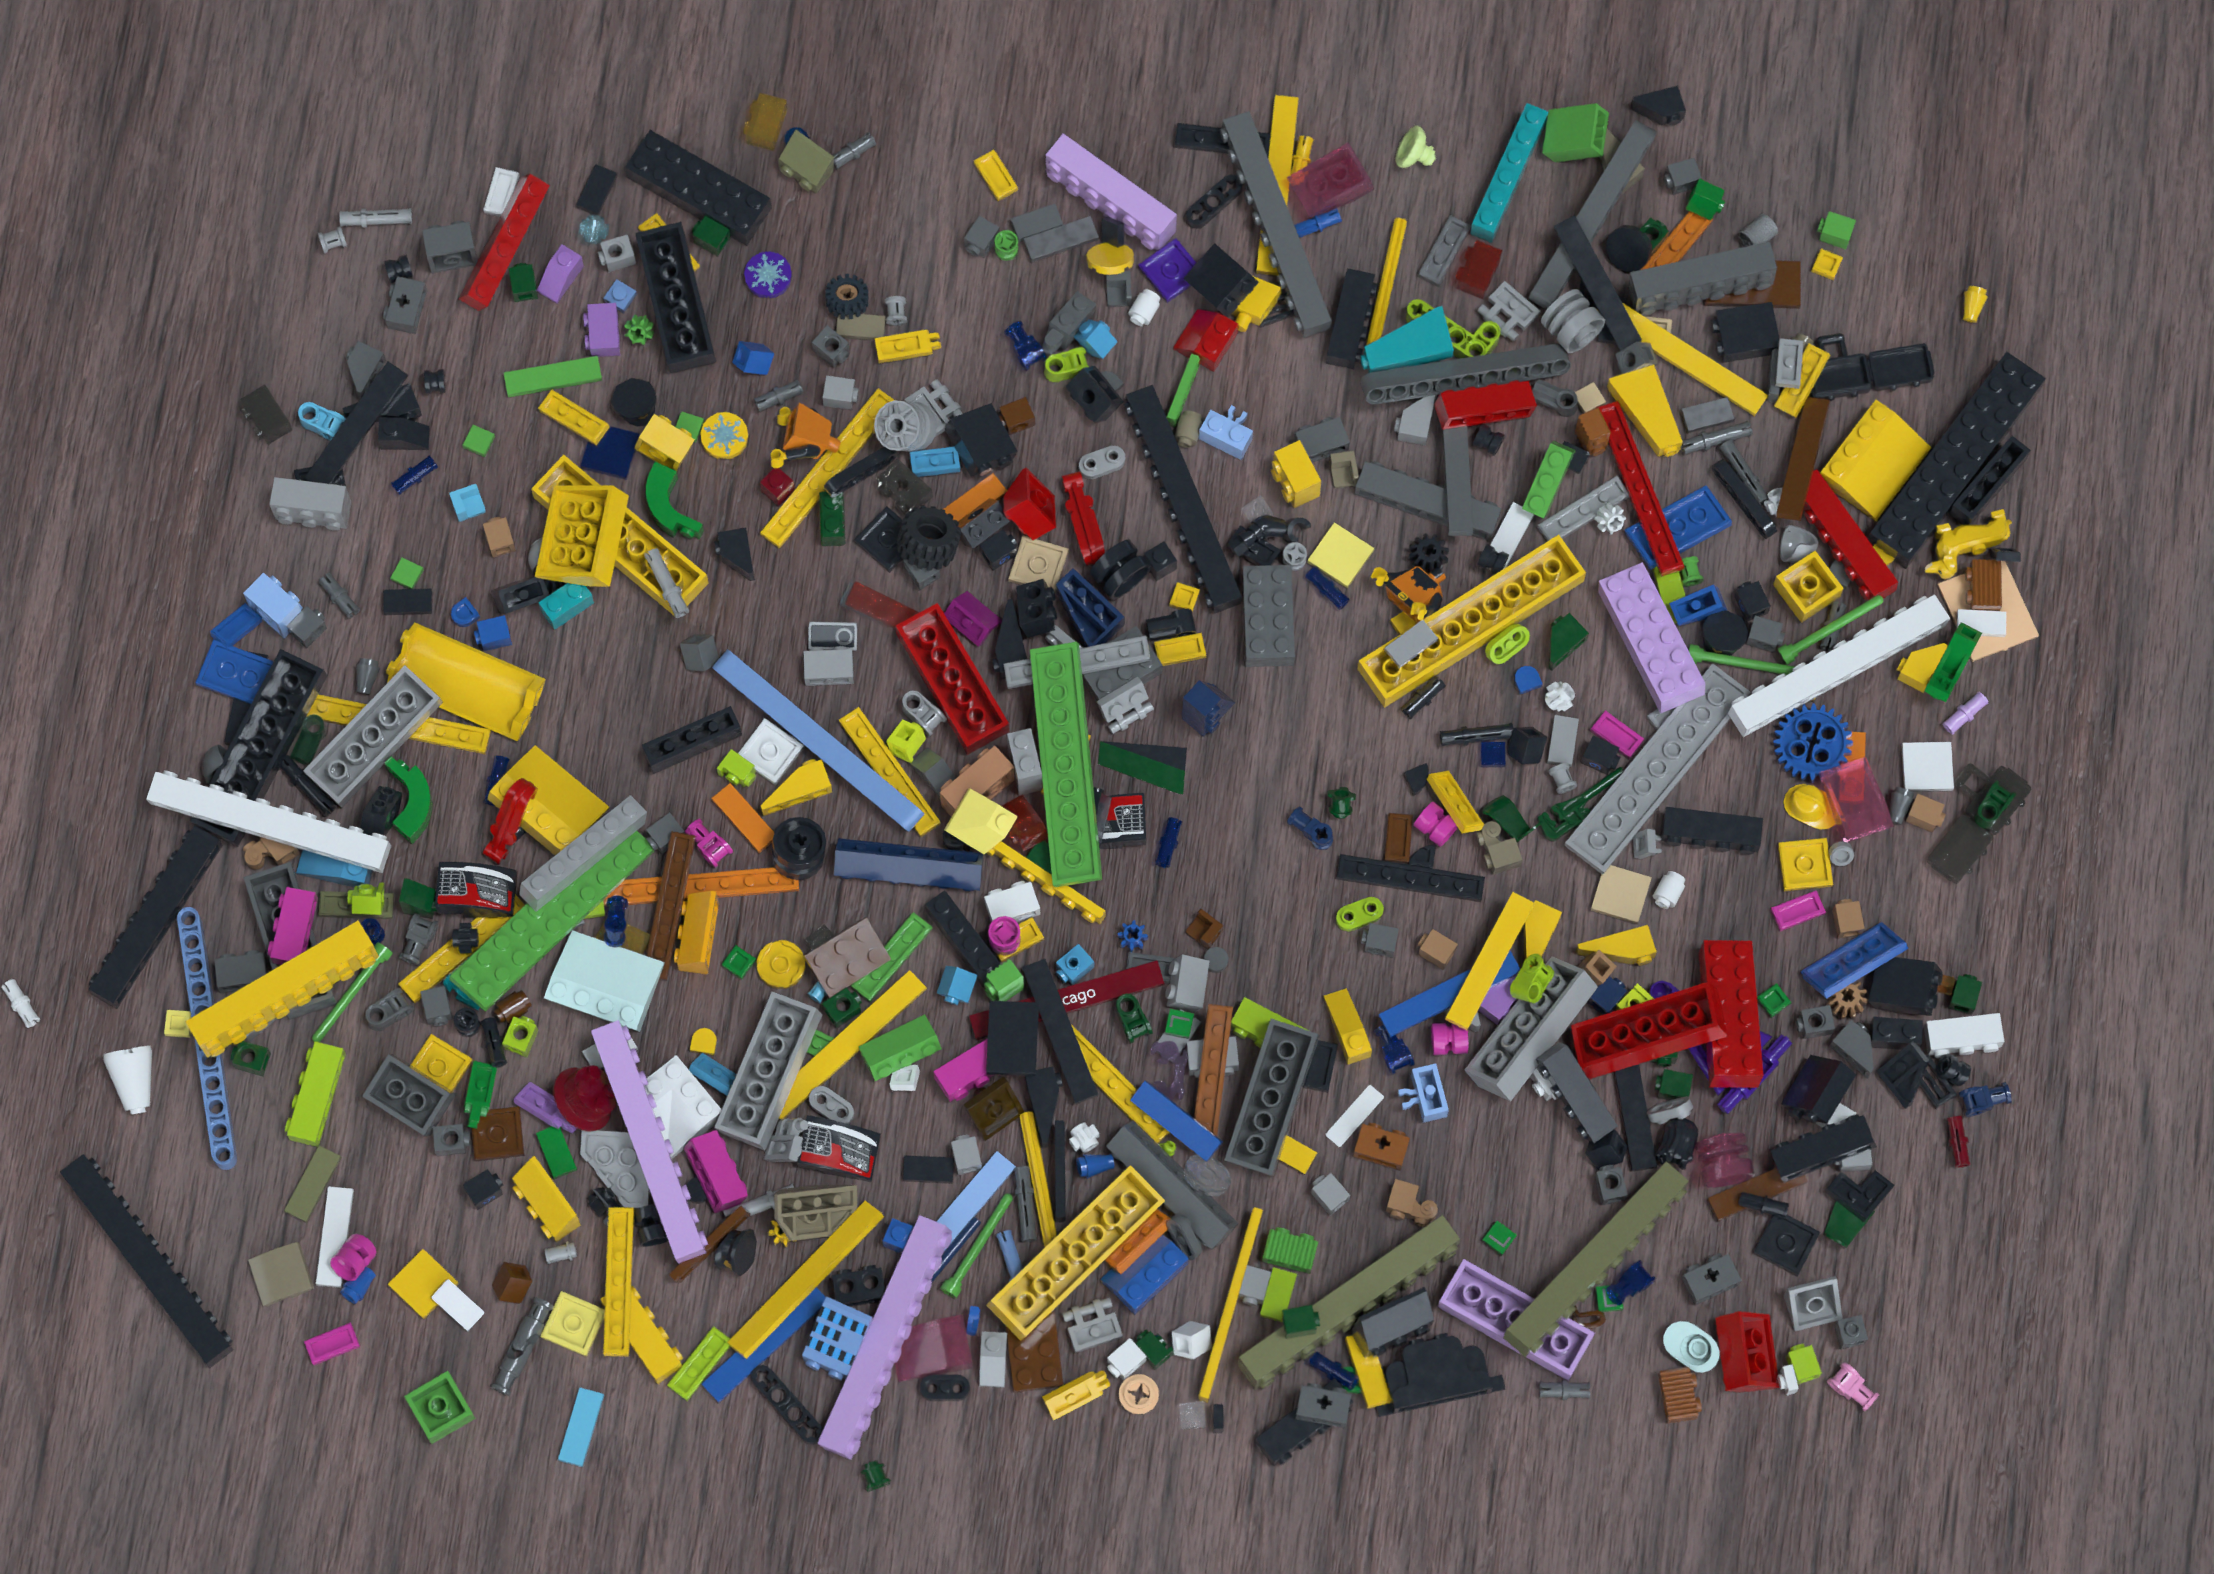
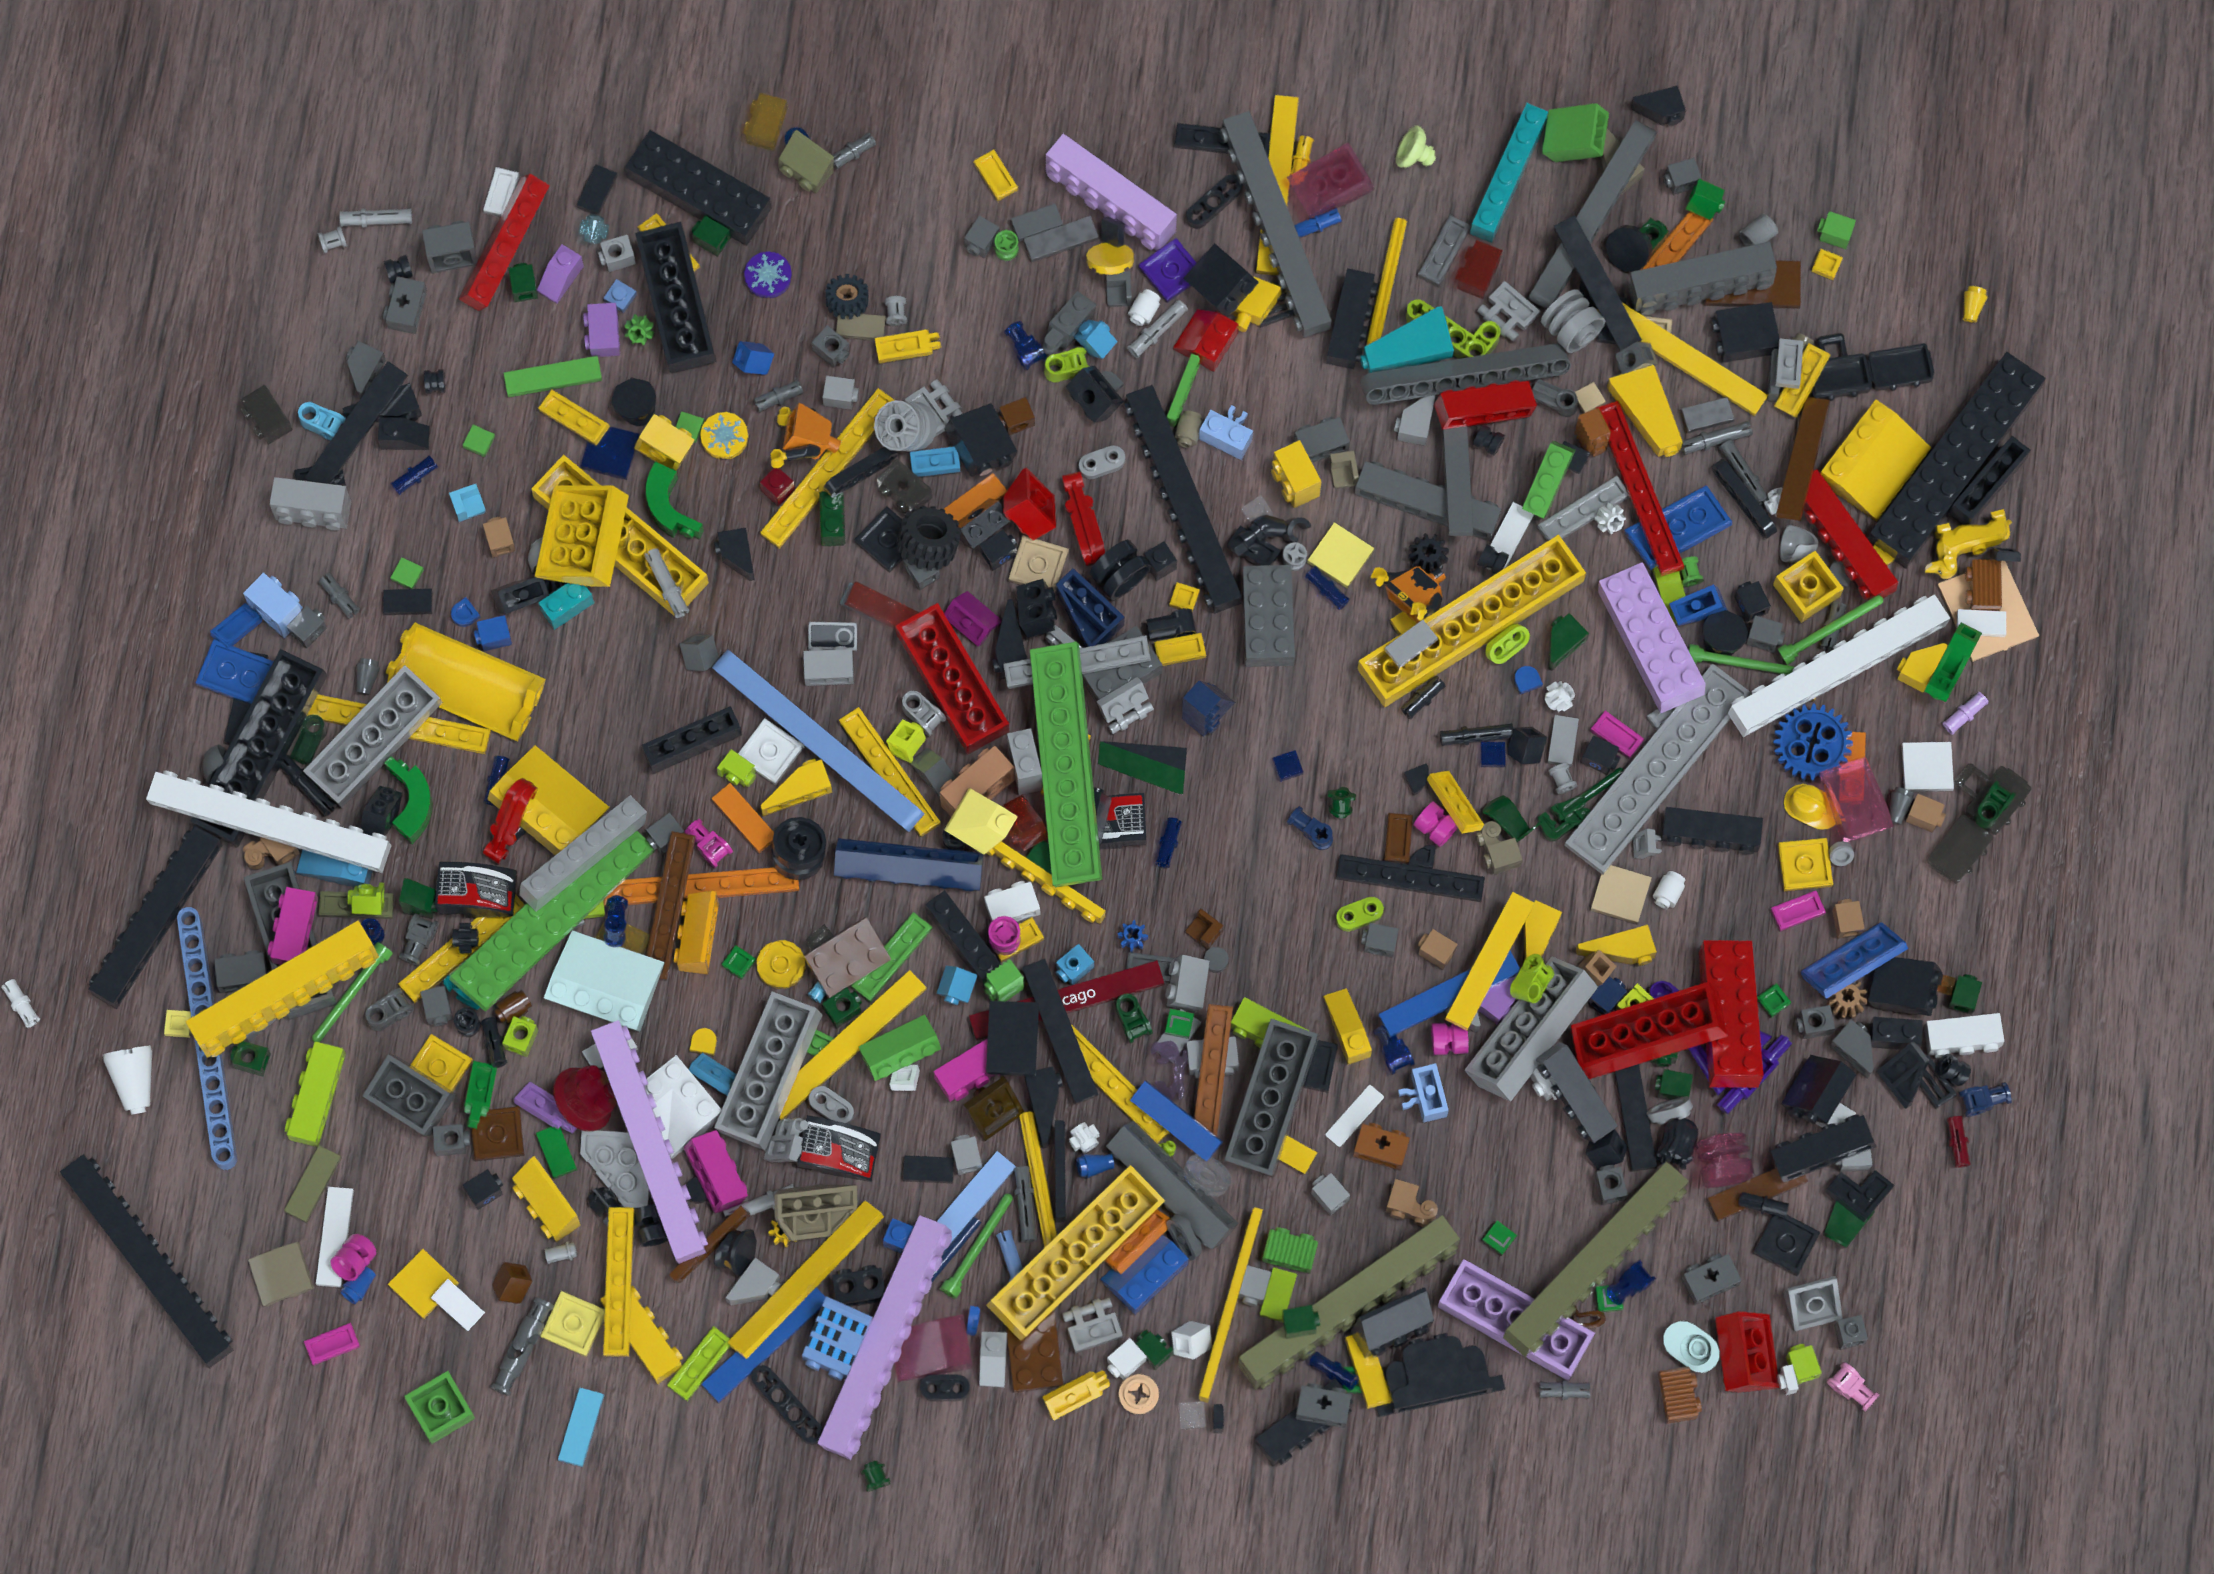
(754, 1284): none -> light grey slope
(1150, 335): none -> light grey pin
(1288, 765): none -> clear blue tile

